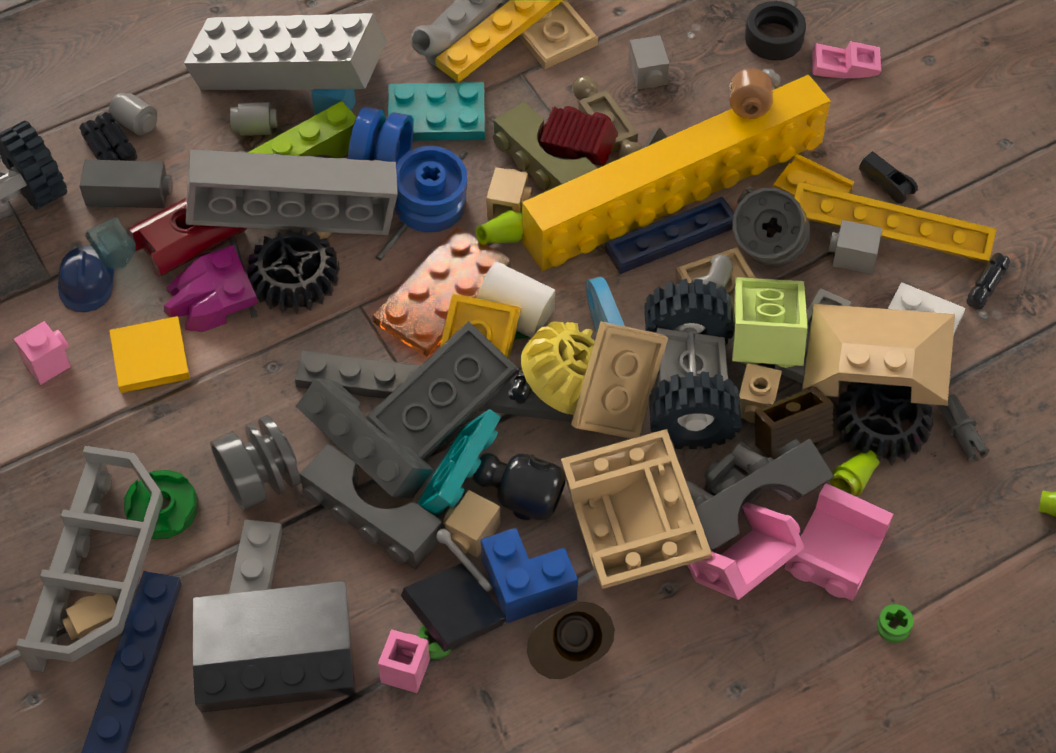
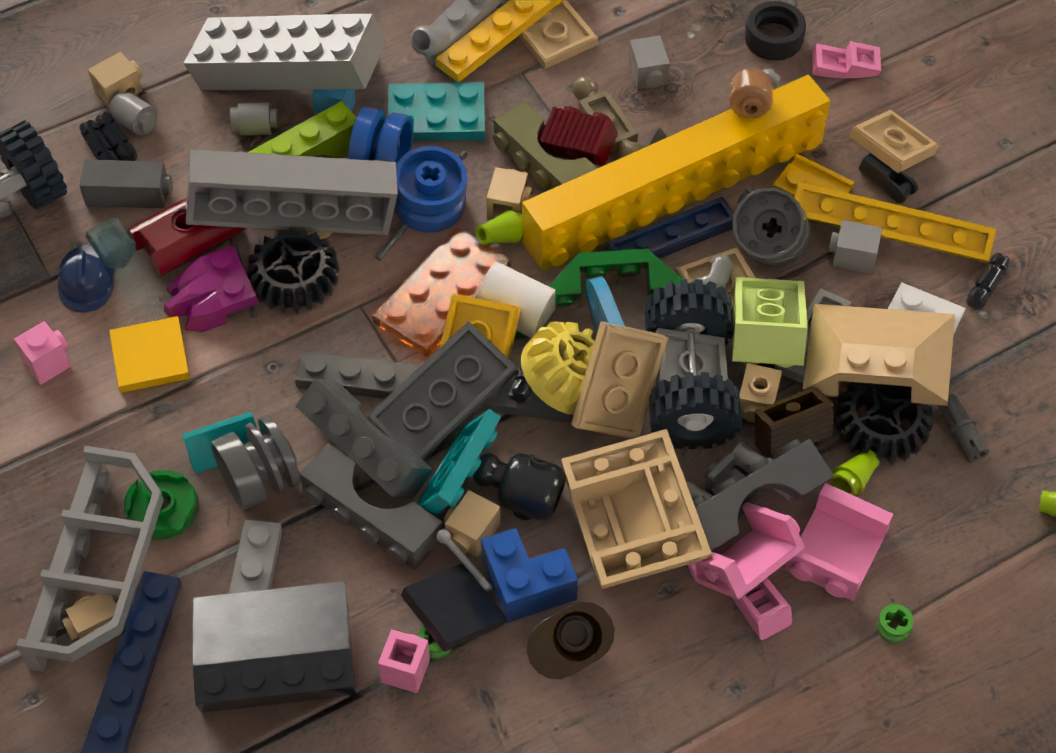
(114, 77): none -> tan brick
(198, 441): none -> teal slope
(595, 264): none -> green slope
(769, 617): none -> bright pink slope
(893, 141): none -> tan tile

